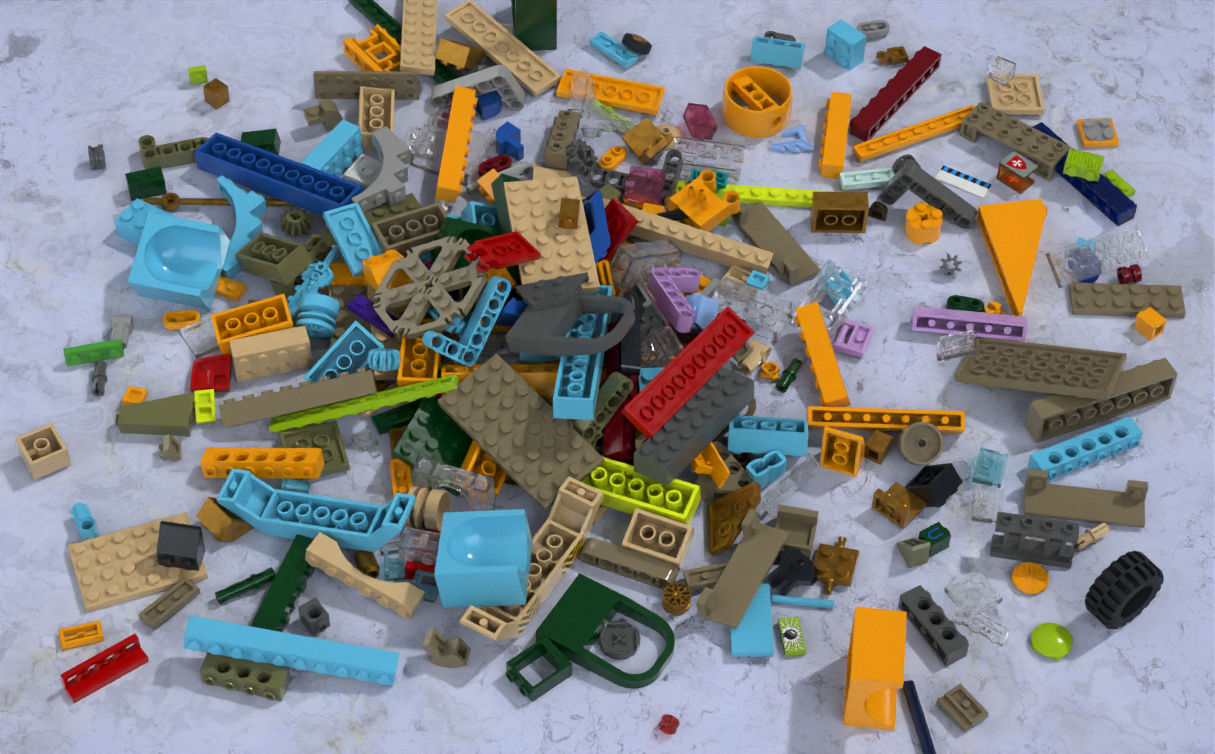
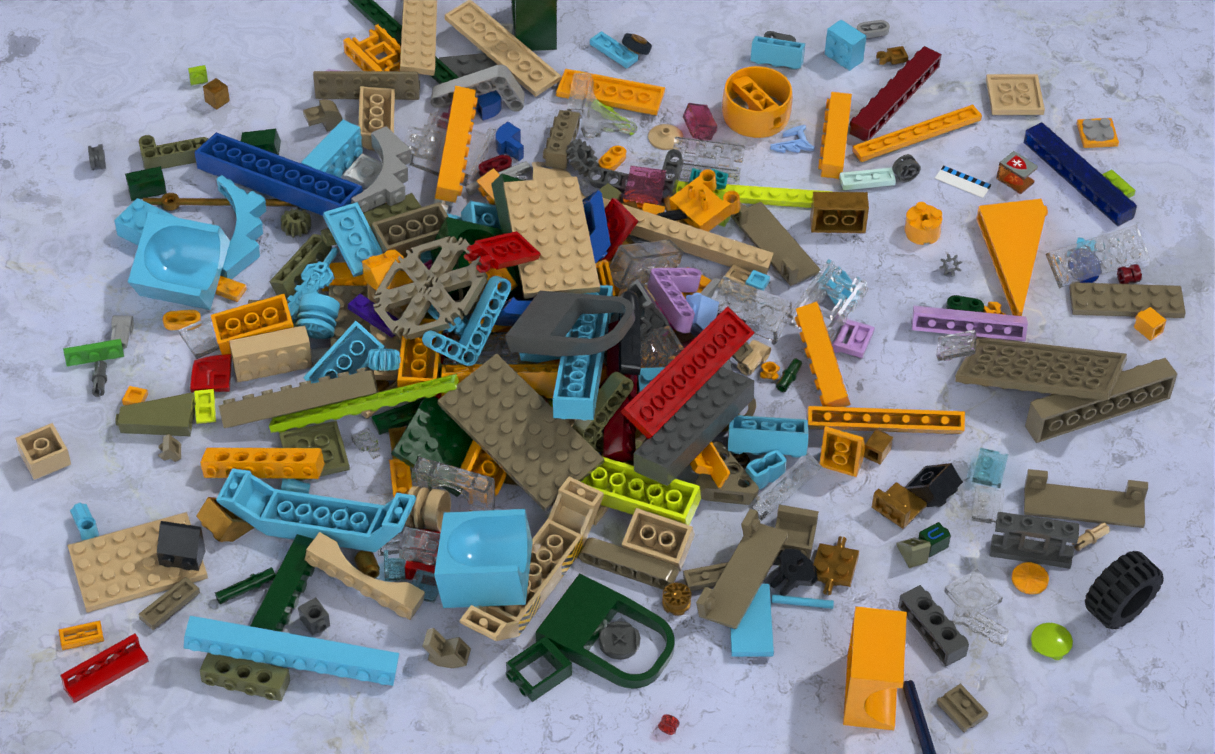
(274, 258): olive brick -> none
(458, 53): pearl gold slope -> none
(552, 292): dark grey wing -> none
(569, 213): pearl gold brick -> none
(646, 140): pearl gold bracket -> none
(727, 515): pearl gold plate -> none
(791, 636): tile -> none
(878, 210): dark brown tile -> none
(909, 446): dark tan wheel -> none
(931, 191): dark grey beam -> none
(1001, 70): clear brick -> none
(1016, 135): dark tan bracket -> none
(1083, 165): lime brick -> none
(1087, 448): medium azure brick -> none

